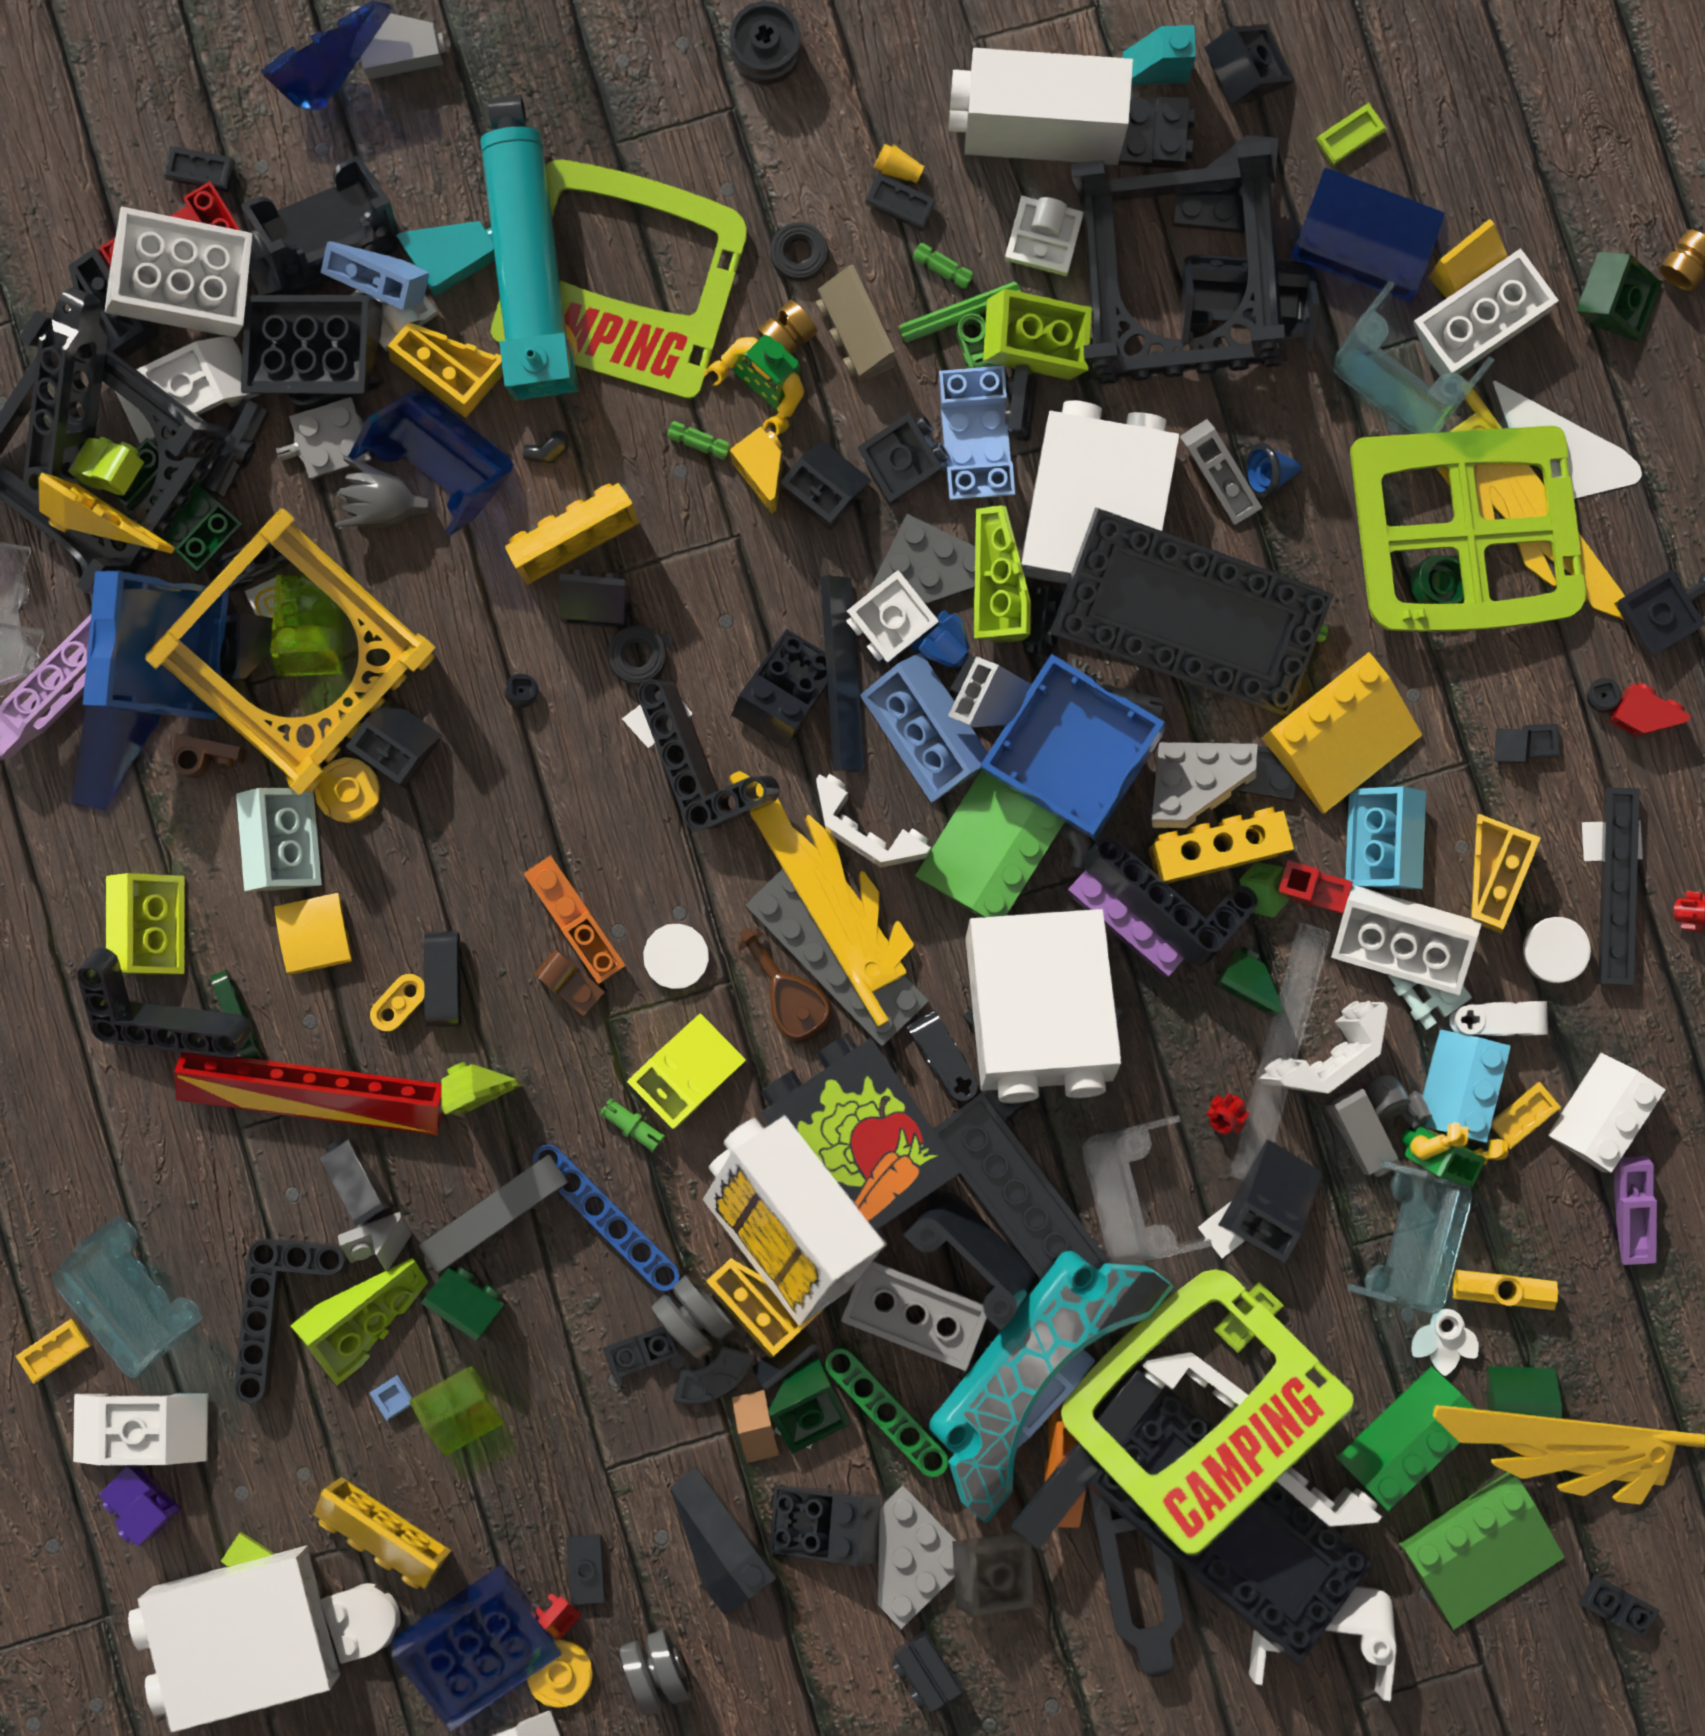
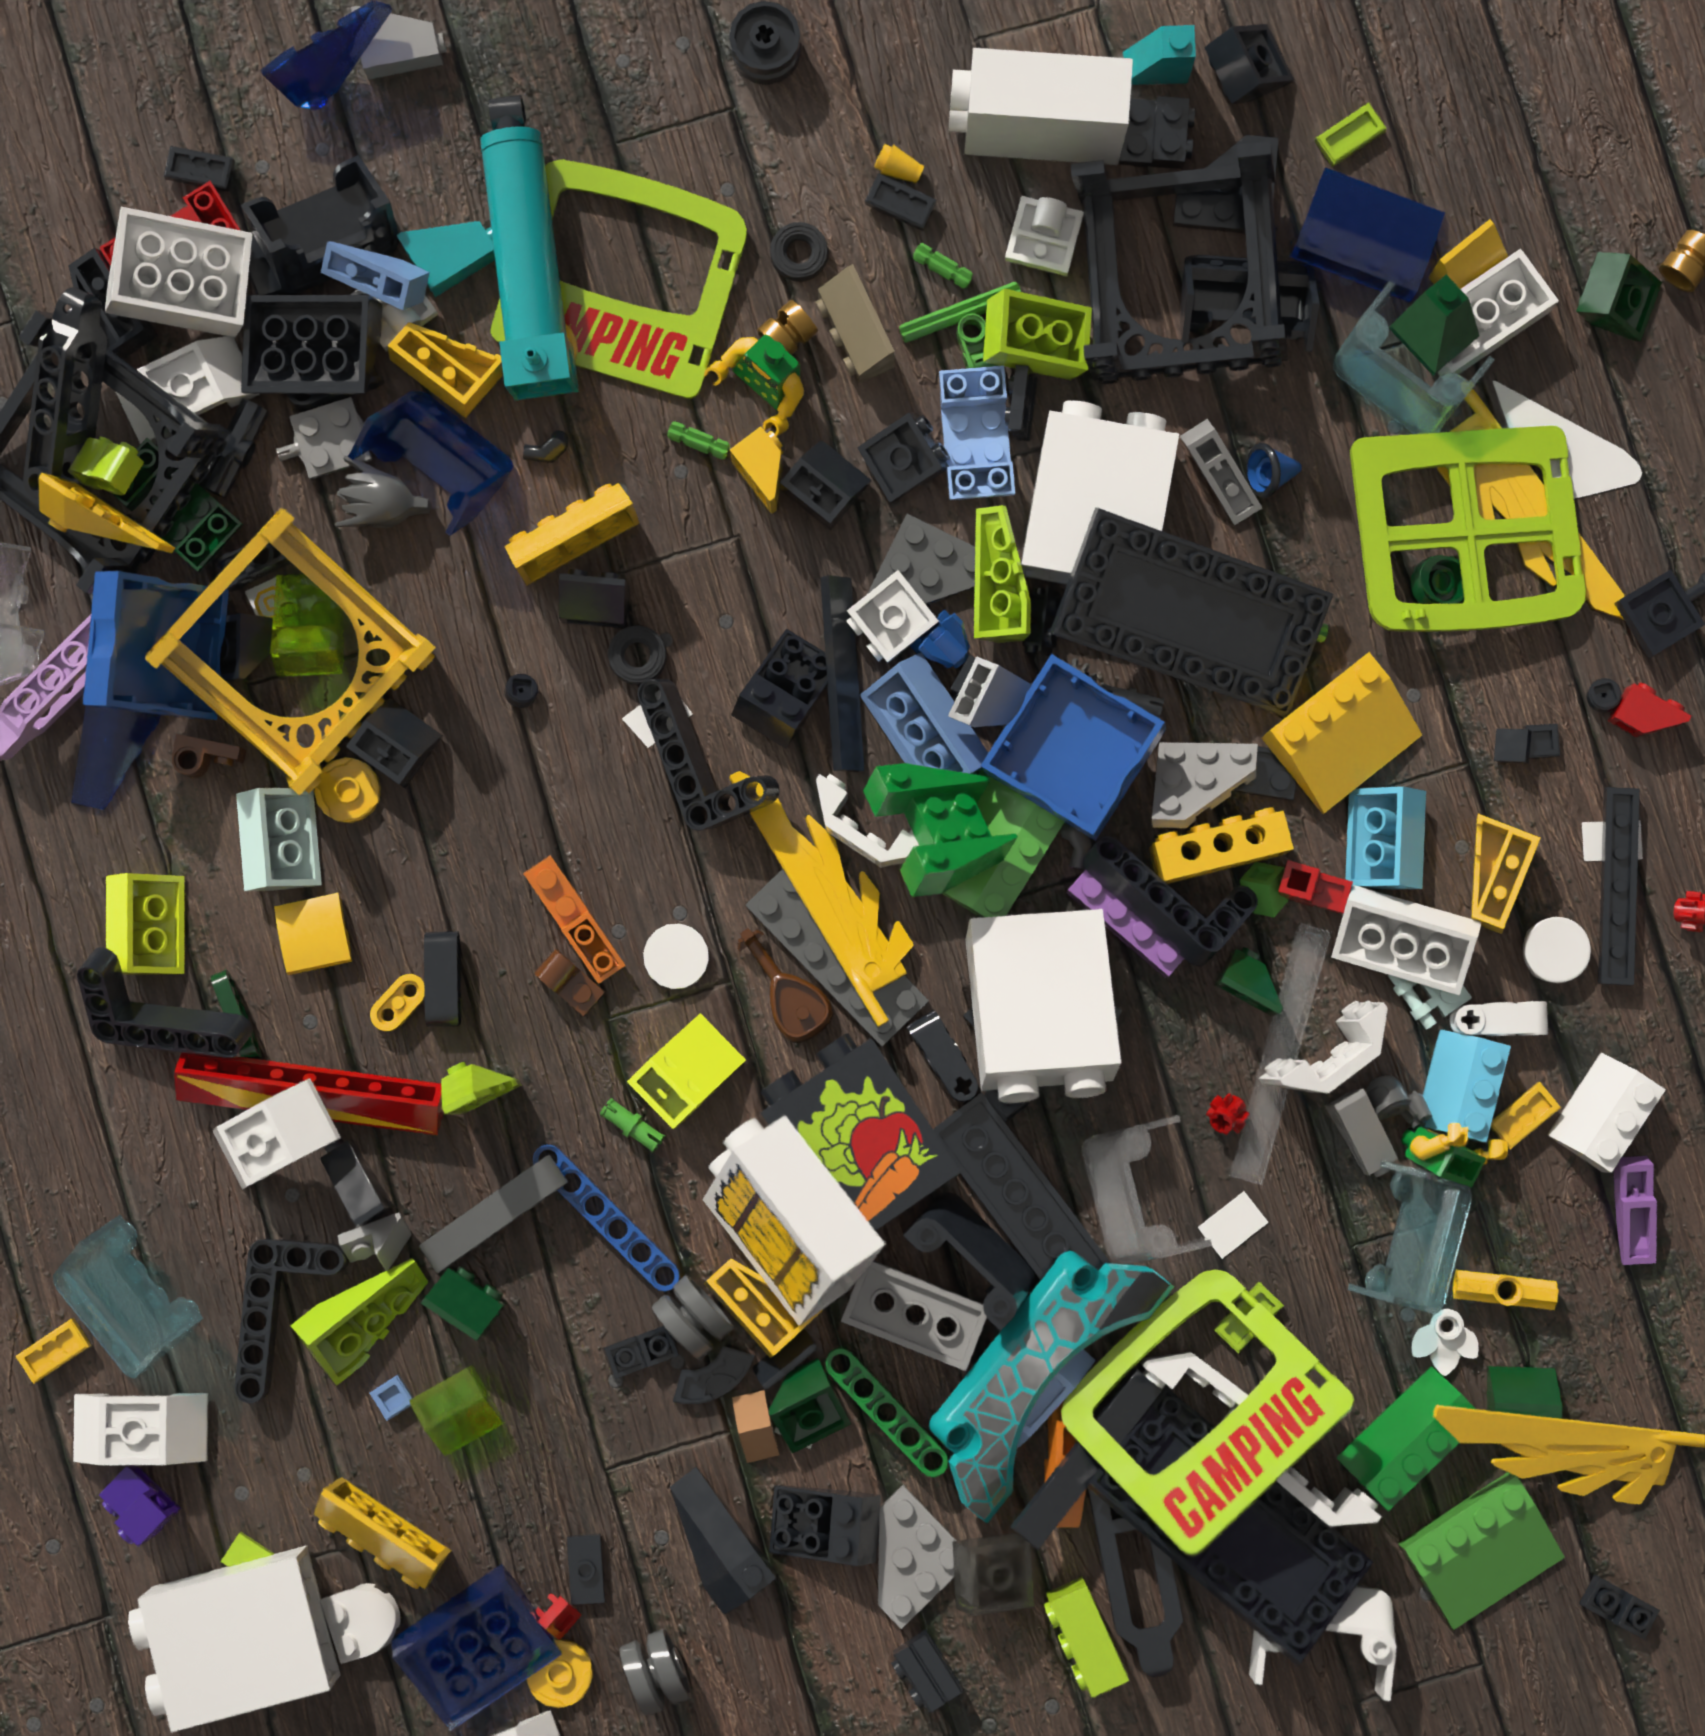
(276, 1133): none -> white slope
(943, 820): none -> green wedge
(1085, 1638): none -> lime brick
(1273, 1202): black slope -> none
(1437, 325): none -> dark green slope

